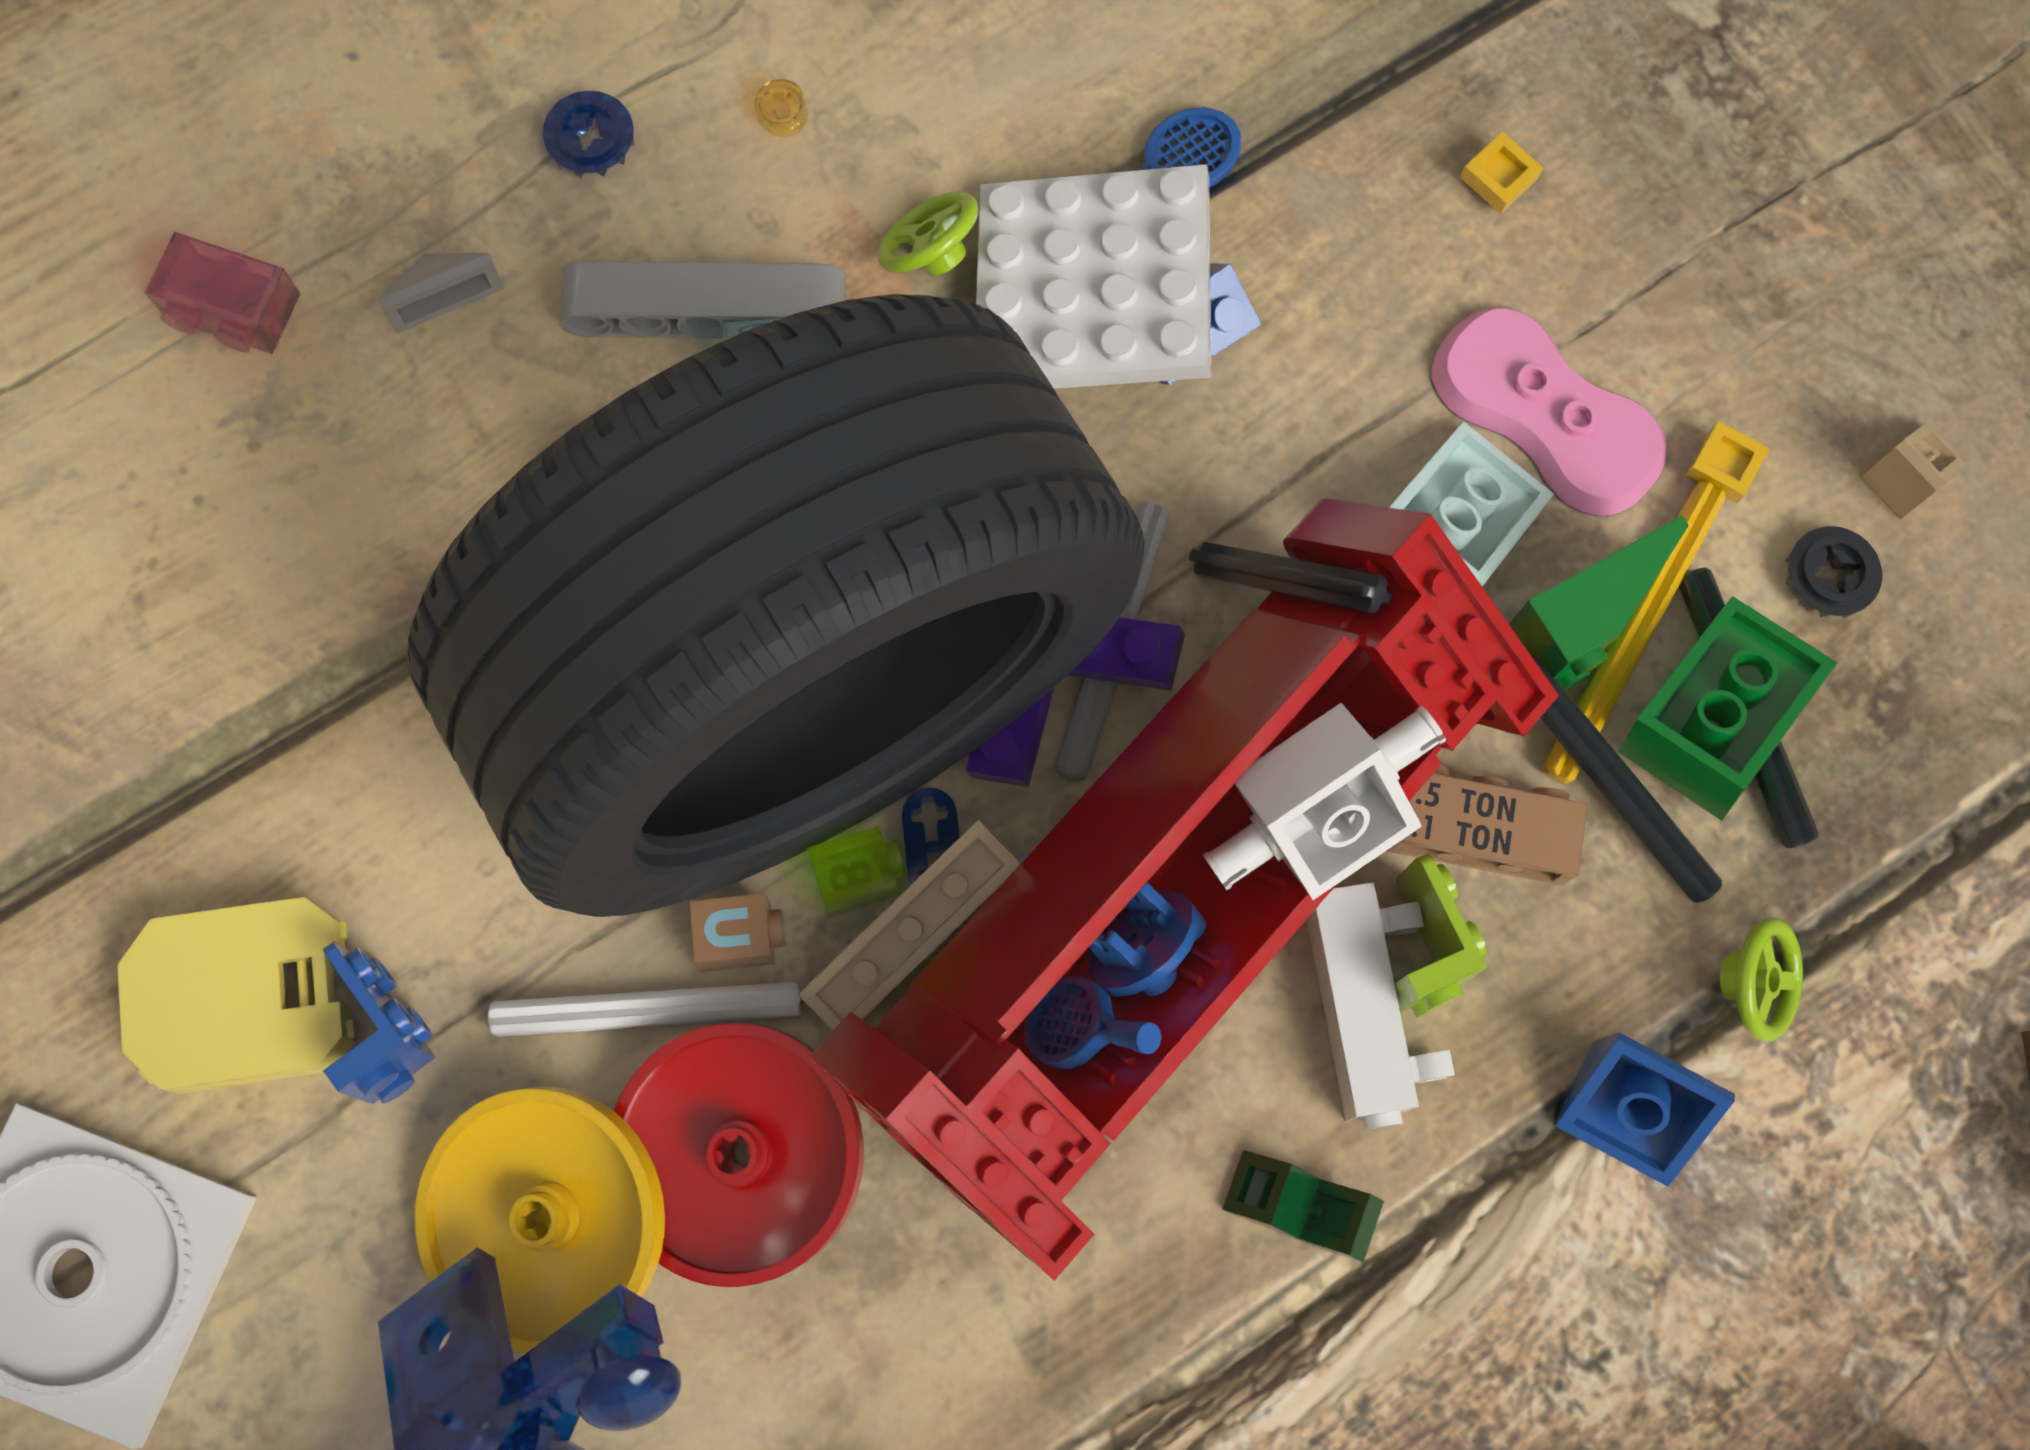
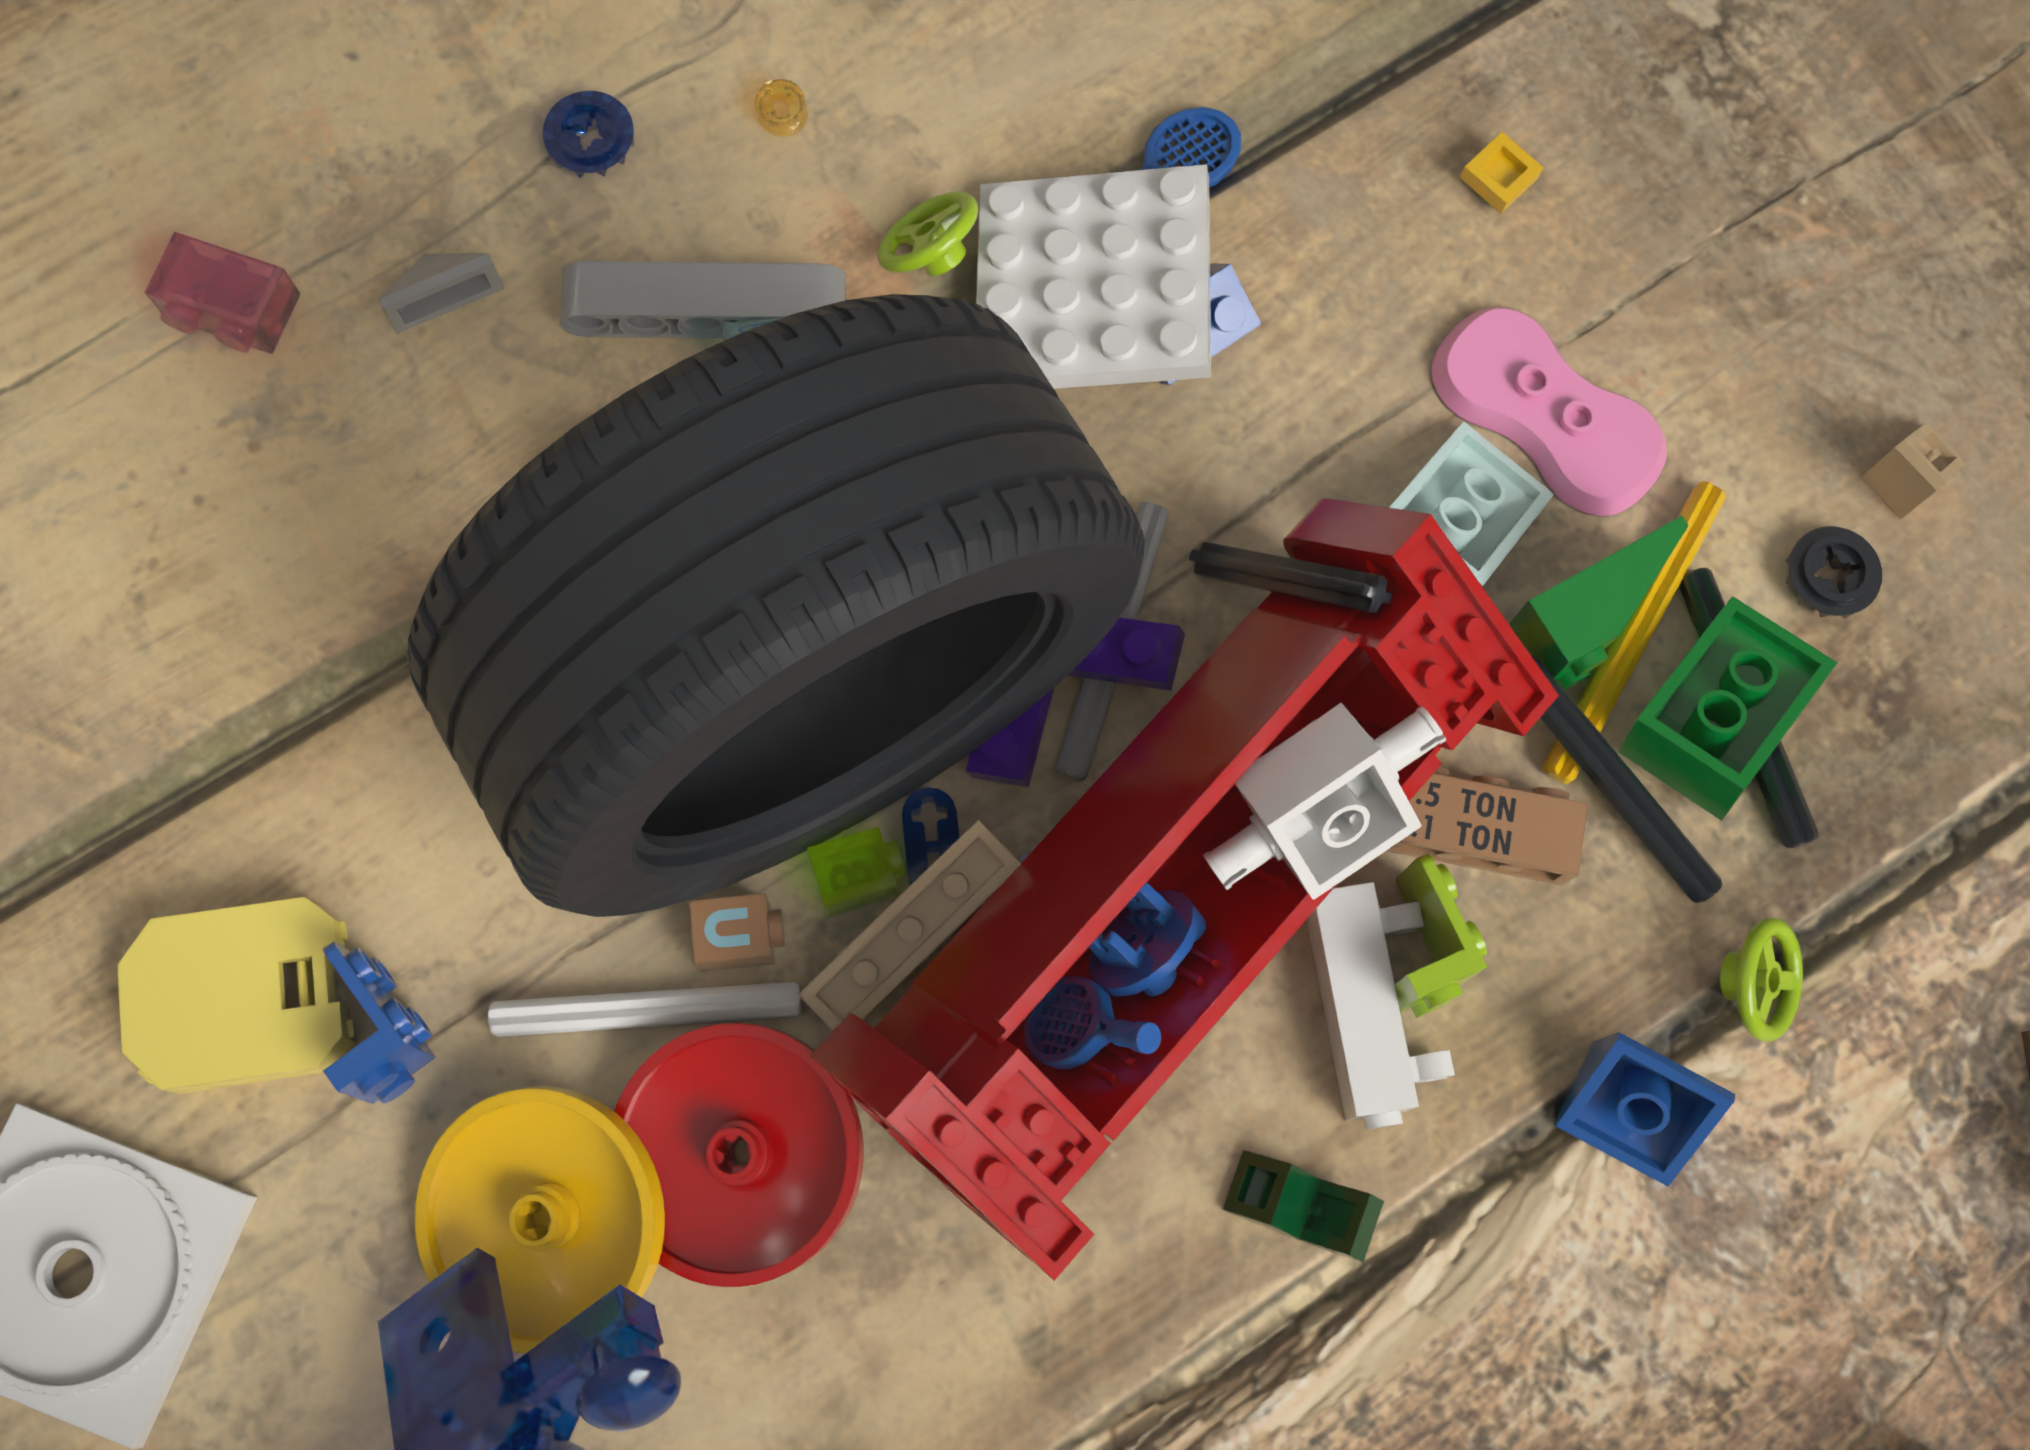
(1728, 461): yellow plate -> none

